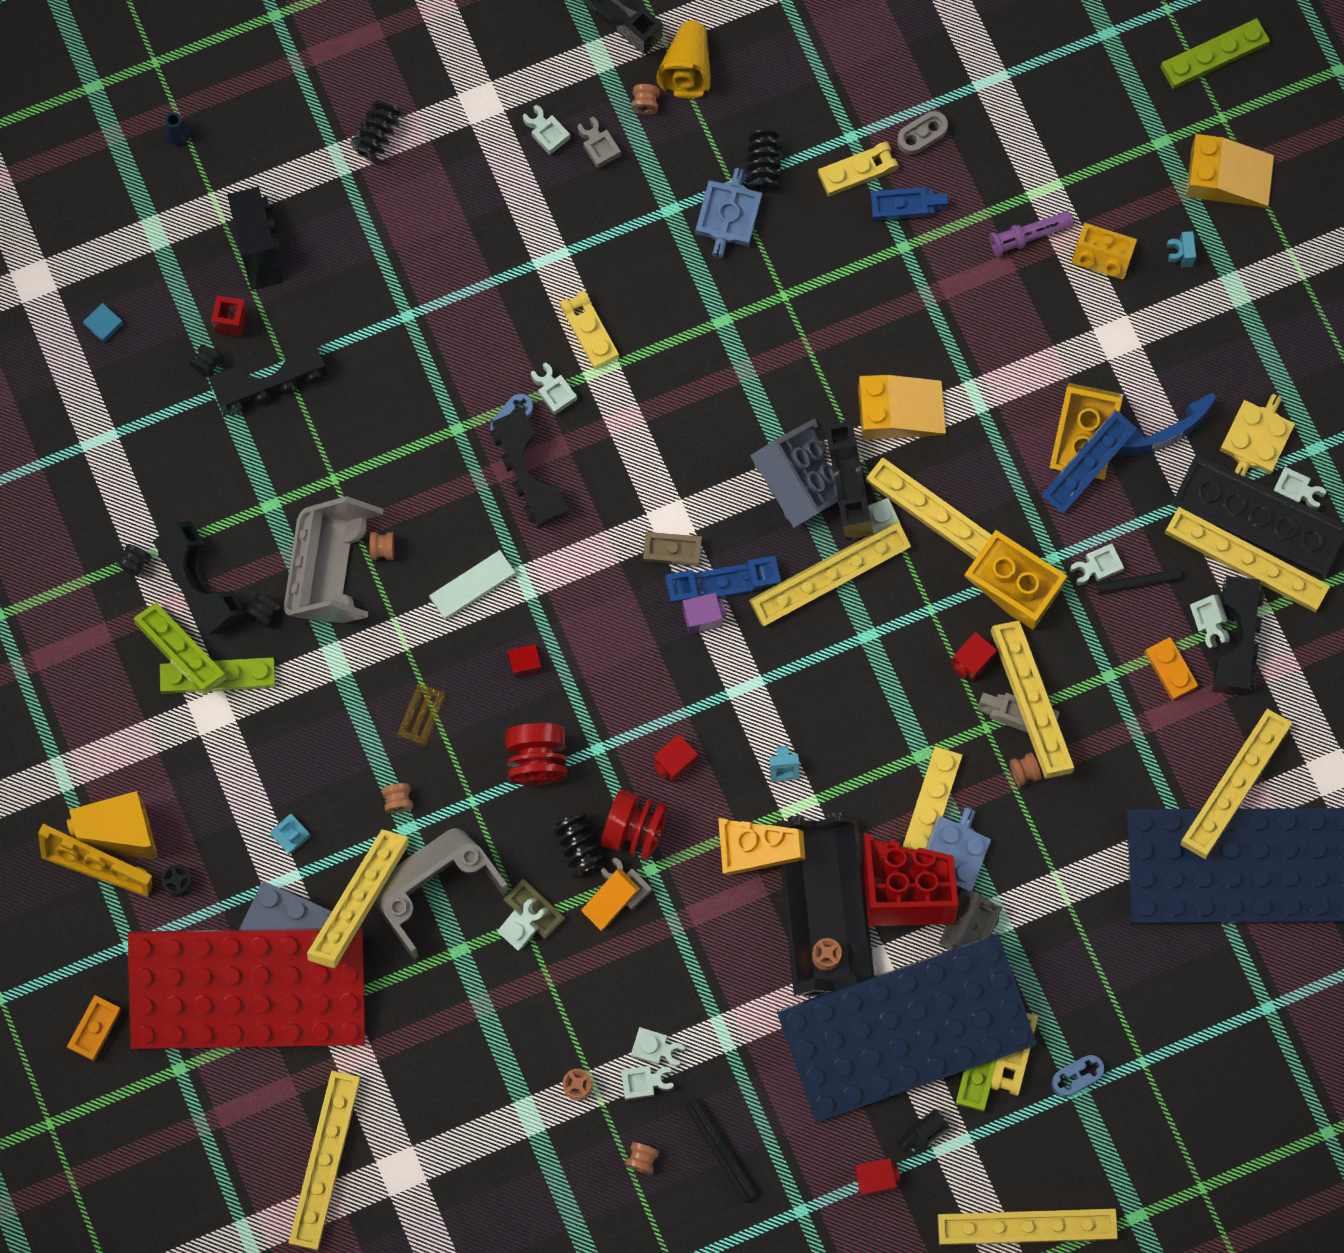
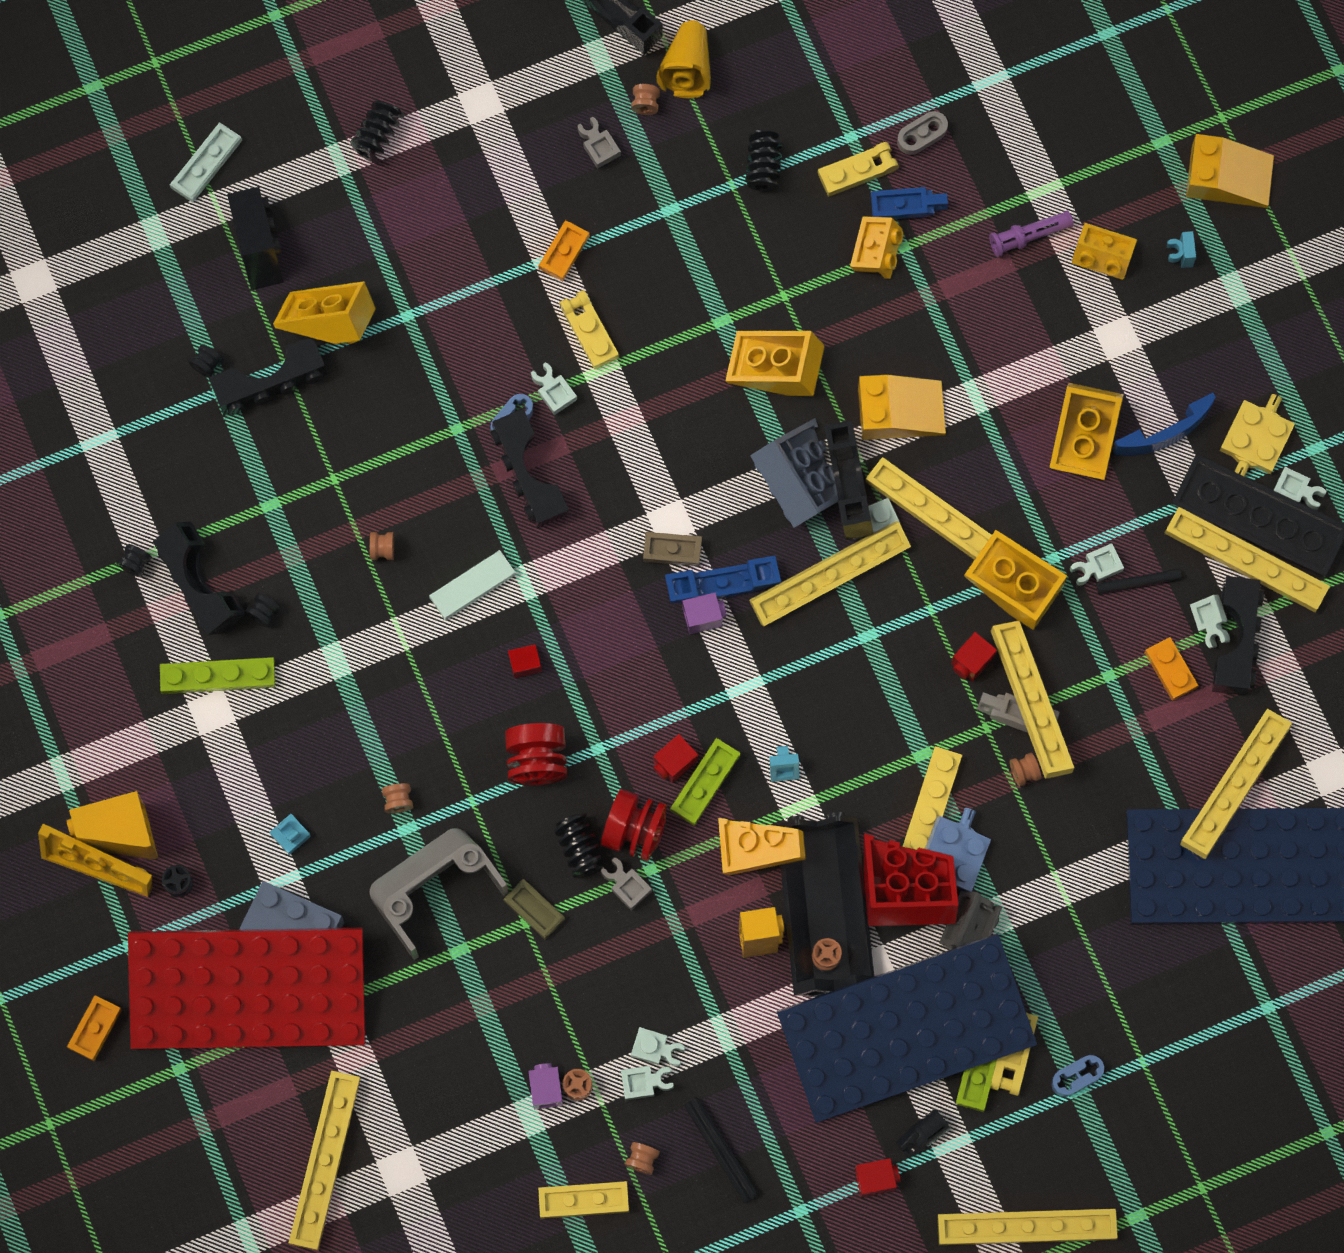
(103, 322): dark azure tile -> none
(176, 129): dark blue cone -> none
(179, 648): lime plate -> none
(206, 162): none -> light aqua tile
(229, 316): red brick -> none
(321, 560): light grey windscreen -> none
(328, 313): none -> yellow slope
(357, 899): light yellow plate -> none
(412, 737): clear yellow tile -> none
(520, 925): light aqua plate -> none
(545, 1086): none -> medium lavender brick
(548, 132): light aqua plate -> none
(564, 250): none -> light orange plate
(583, 1200): none -> light yellow plate
(610, 899): light orange tile -> none
(705, 782): none -> lime plate
(728, 213): medium blue plate -> none
(760, 932): none -> yellow brick
(776, 361): none -> yellow slope
(877, 246): none -> yellow bracket
(1089, 461): blue plate -> none
(1215, 53): lime plate -> none

